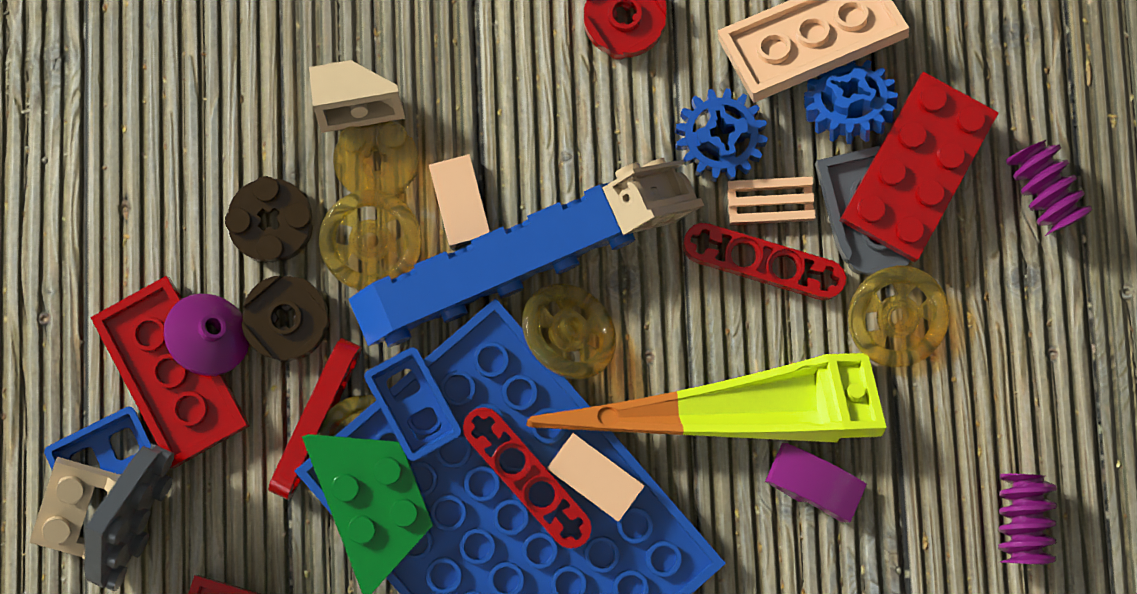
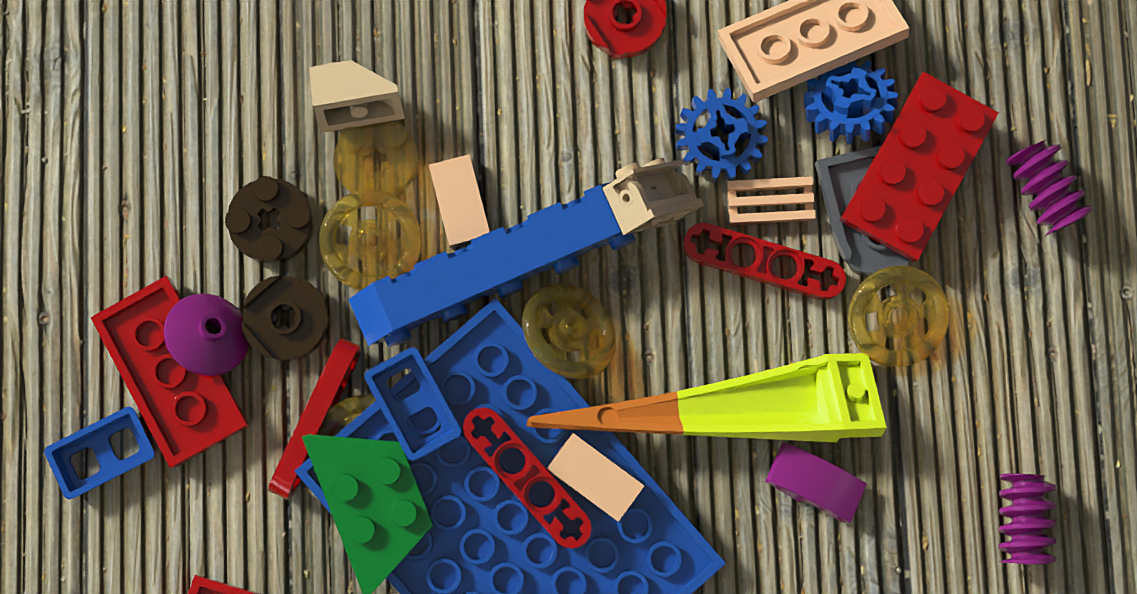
(67, 504): tan plate -> none
(118, 523): dark grey plate -> none

